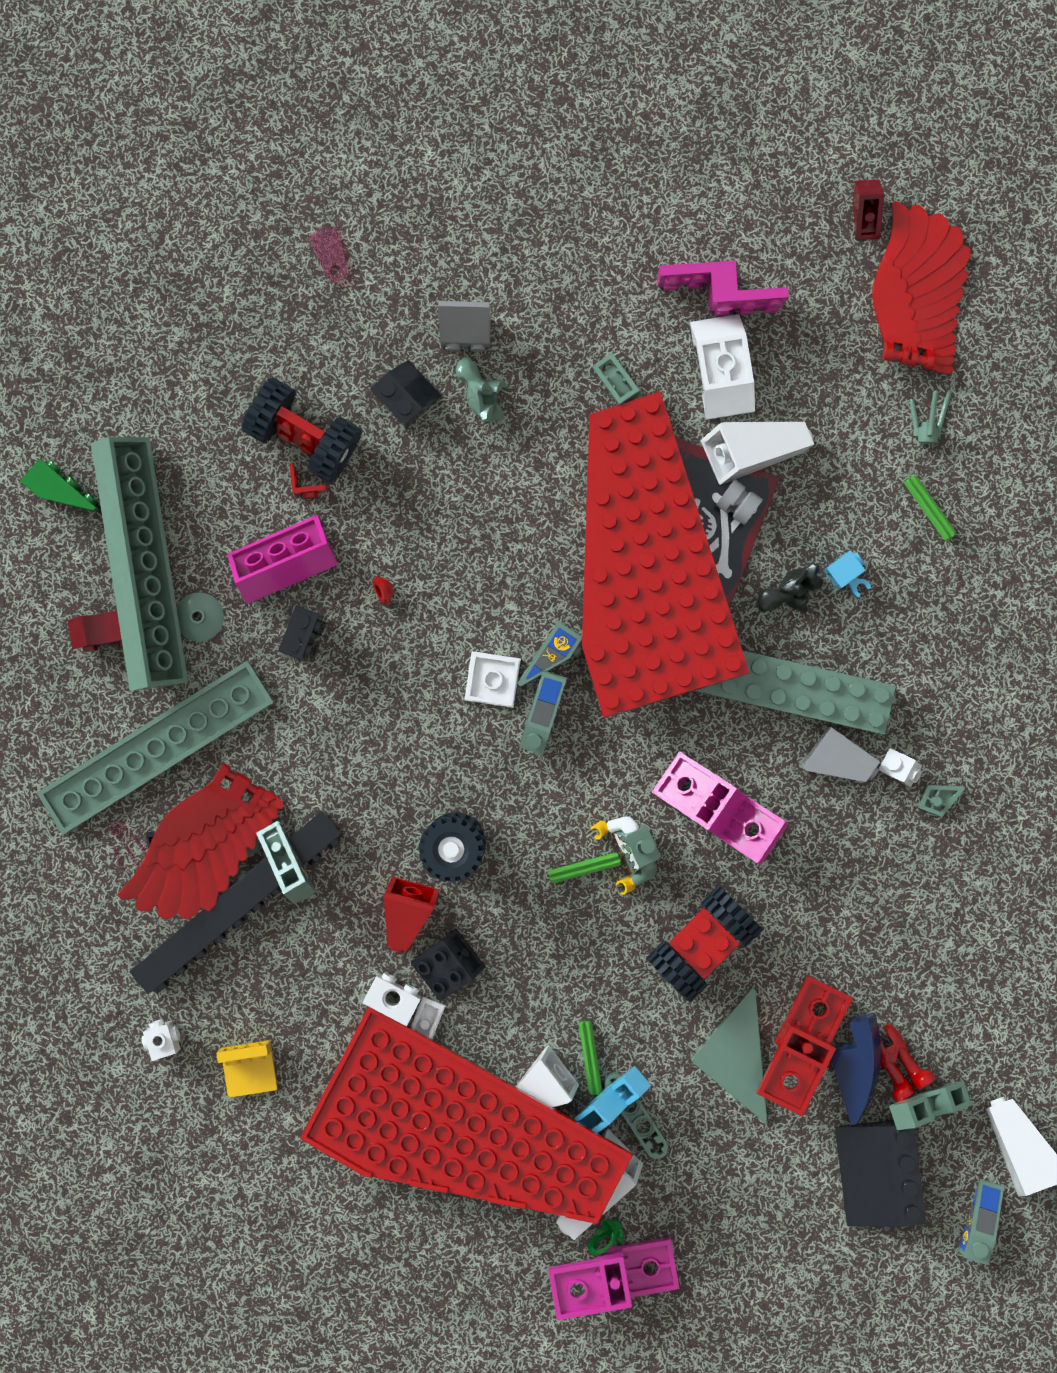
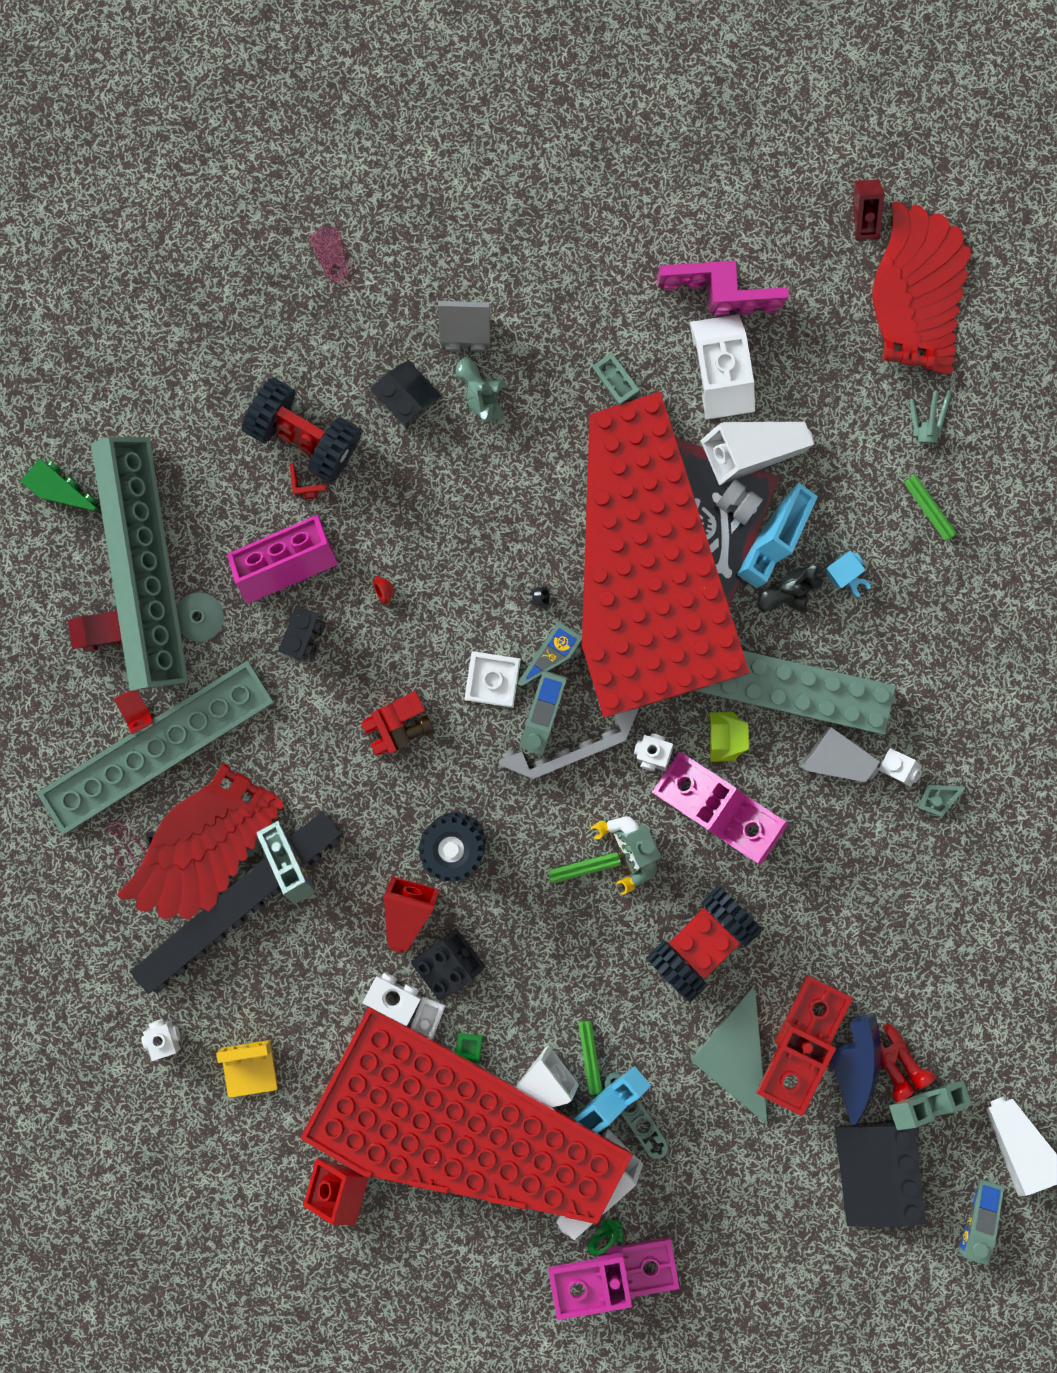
(134, 711): none -> red bracket
(335, 1192): none -> red slope
(391, 724): none -> red hips
(469, 1046): none -> green tile
(517, 762): none -> light grey slope
(536, 595): none -> black hinge
(660, 758): none -> white brick
(727, 736): none -> lime slope
(778, 536): none -> medium azure slope

